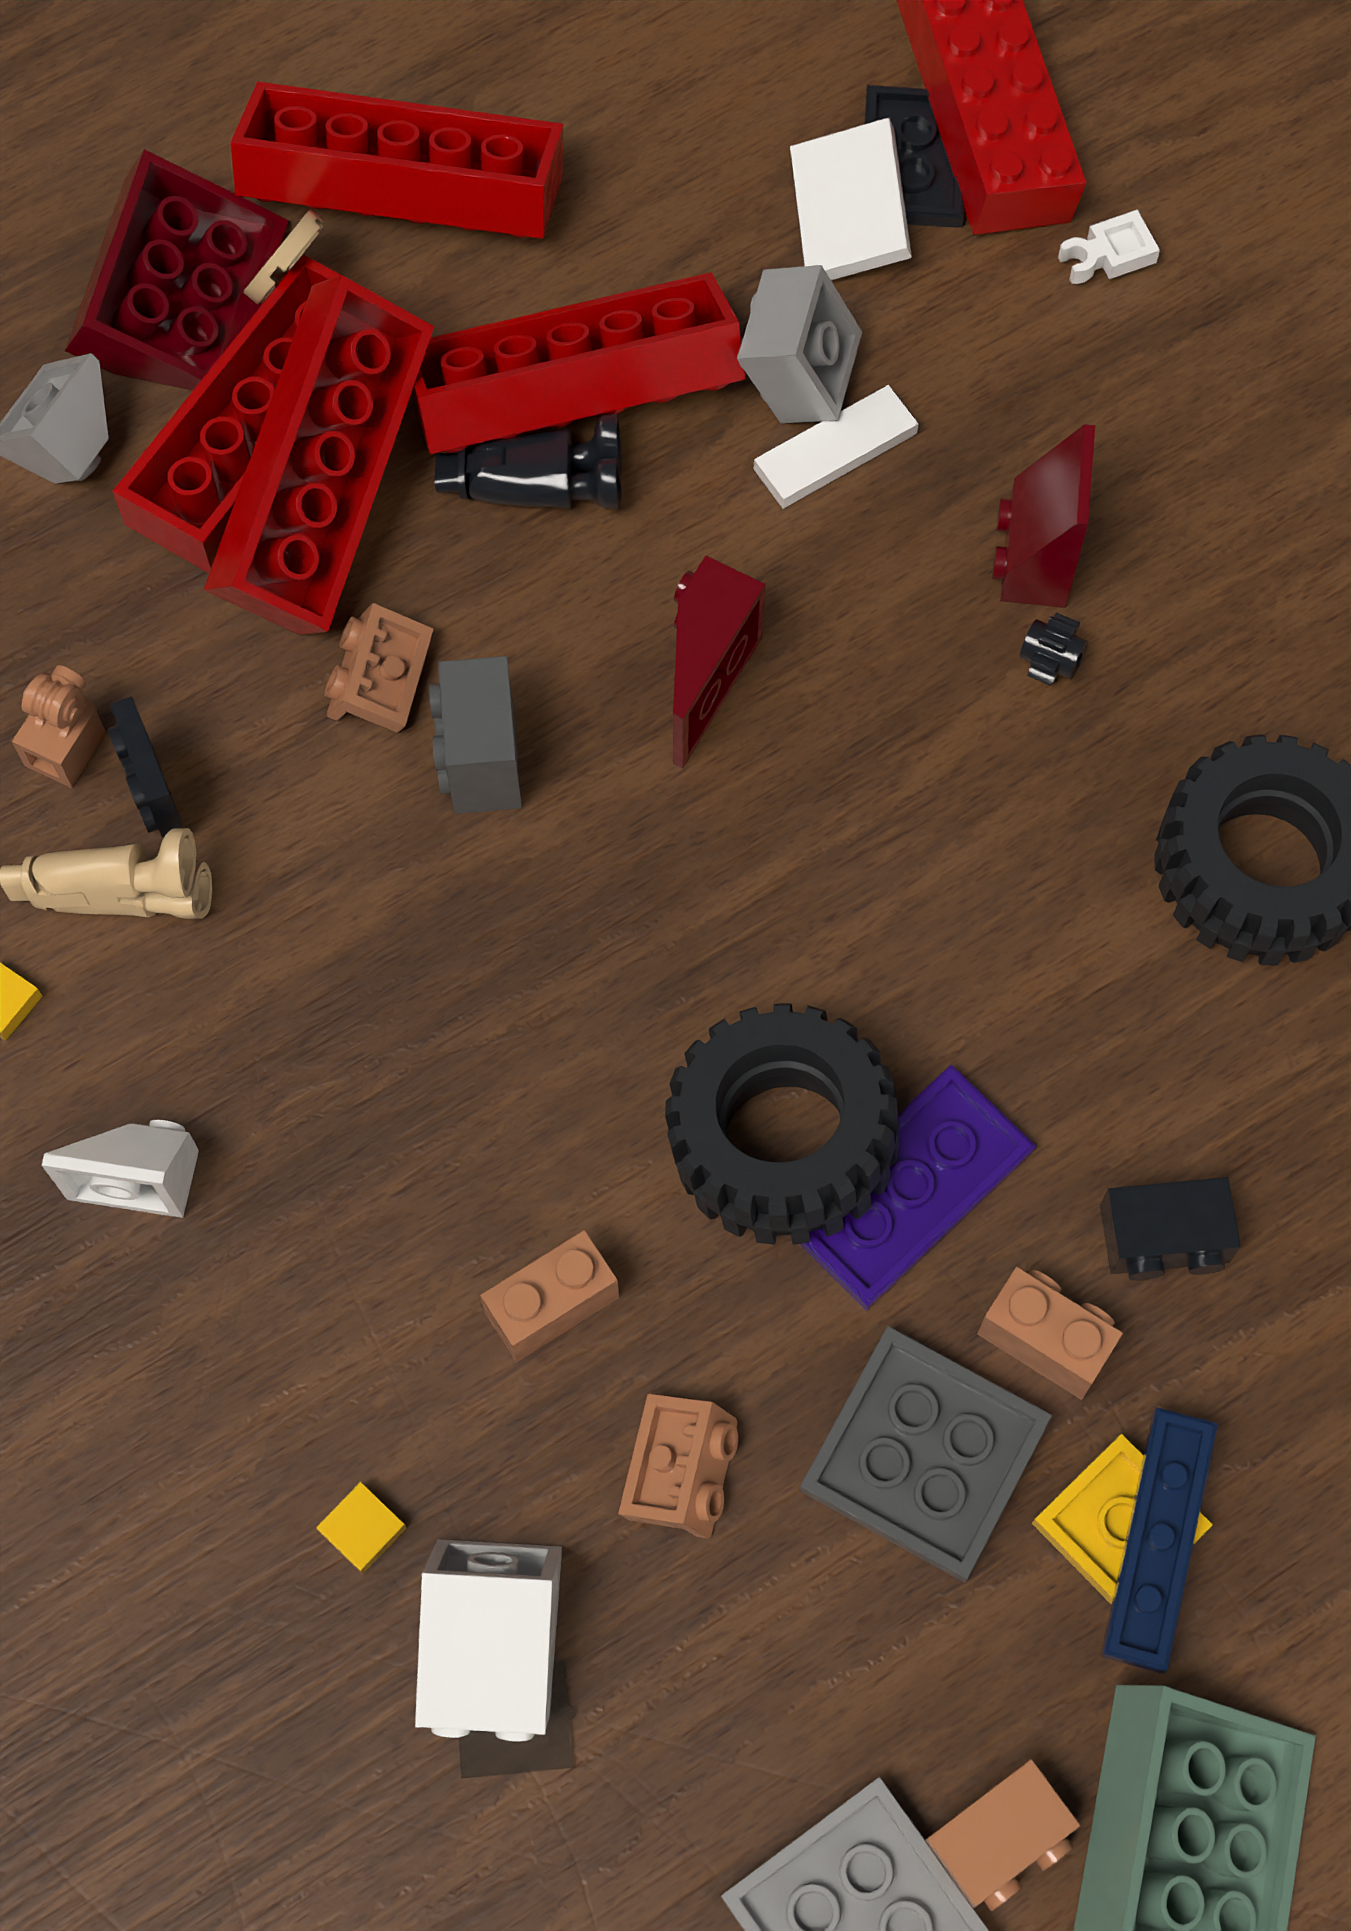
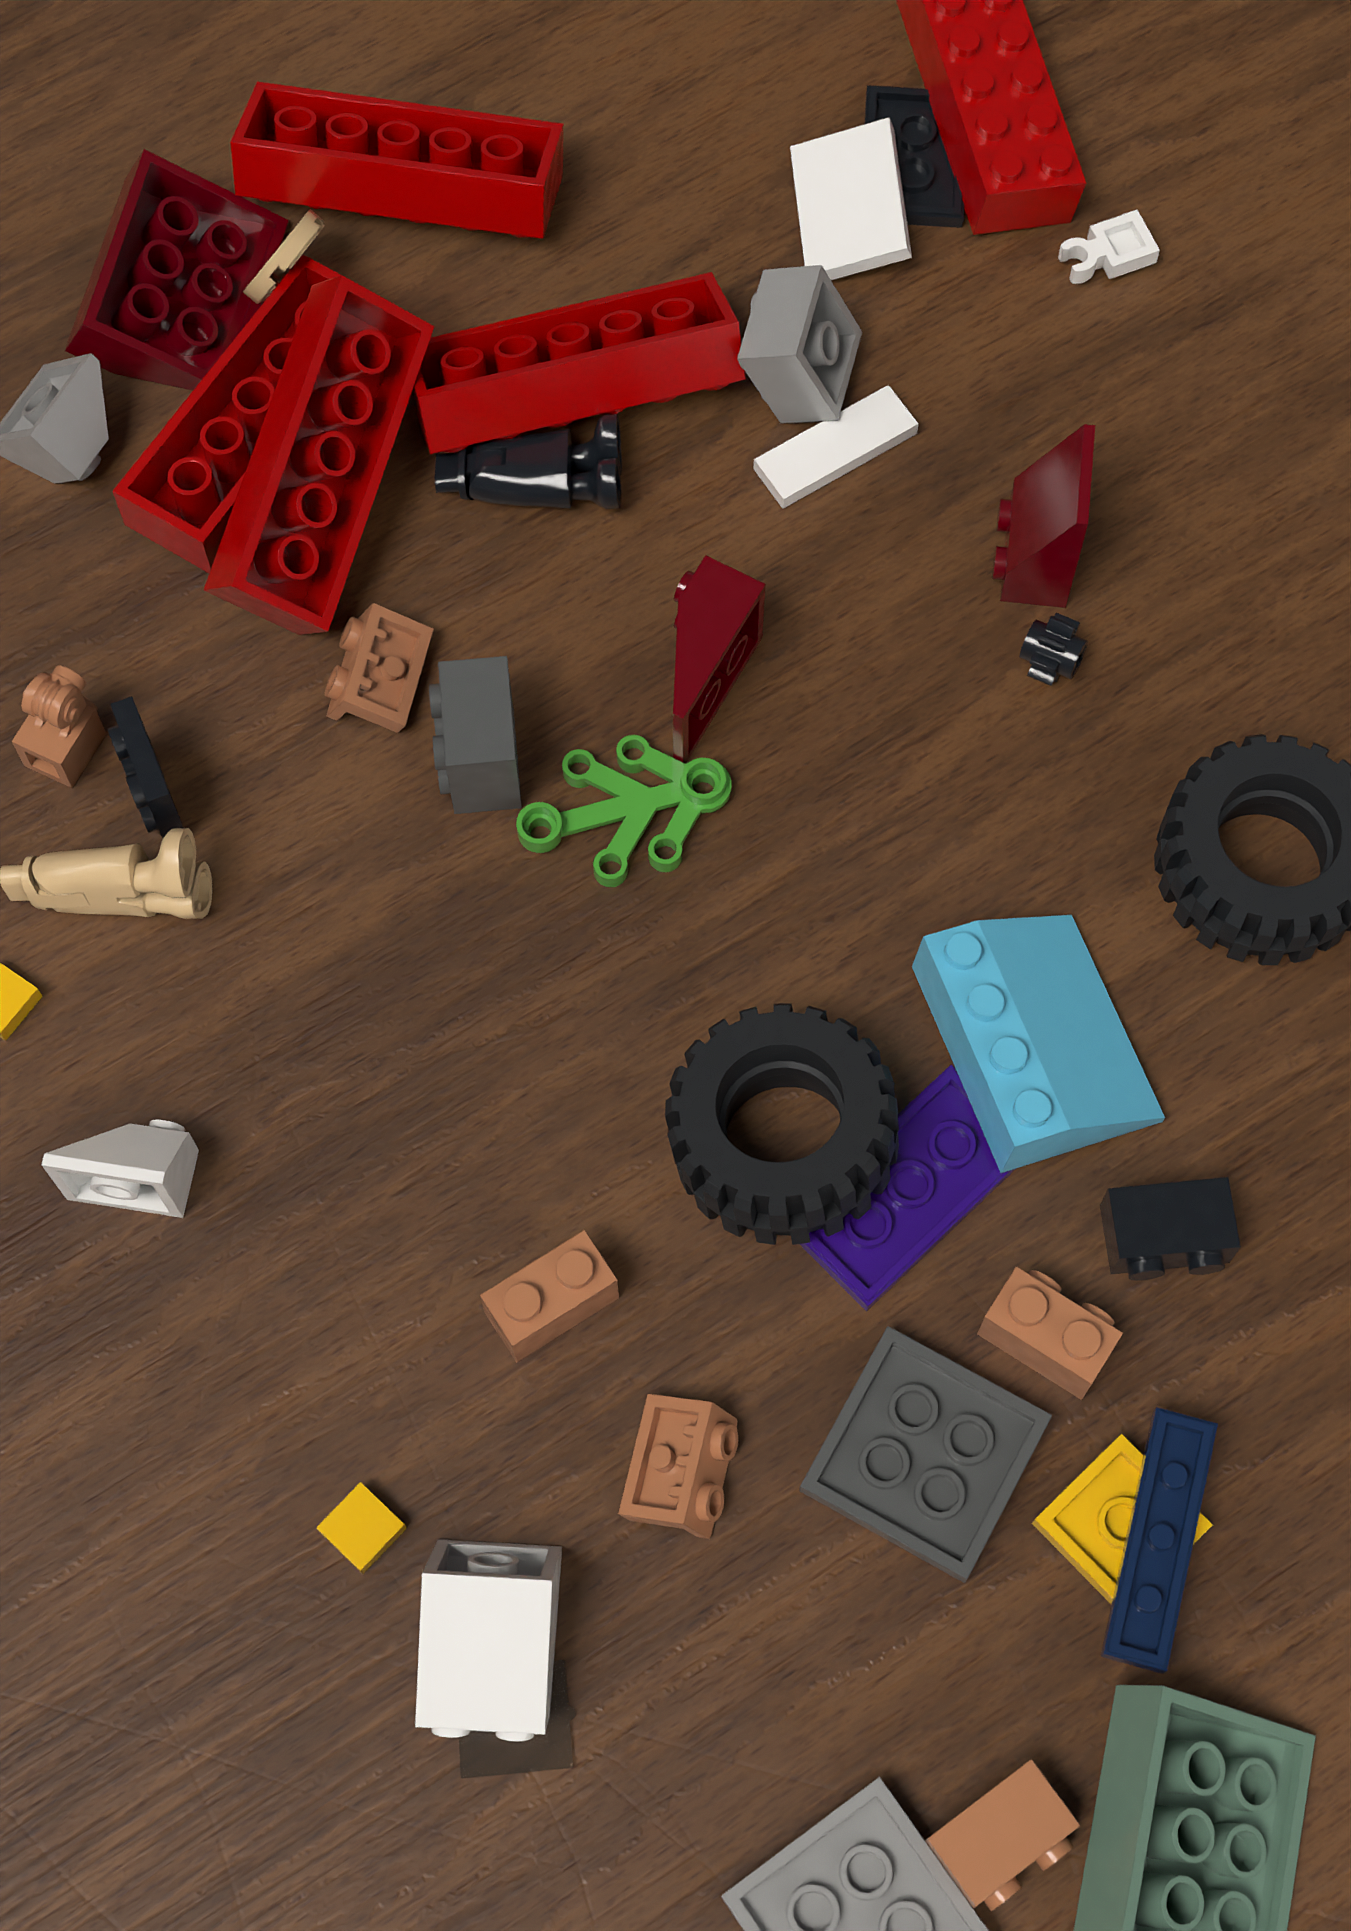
(632, 804): none -> bright green plant
(1033, 1037): none -> medium azure slope

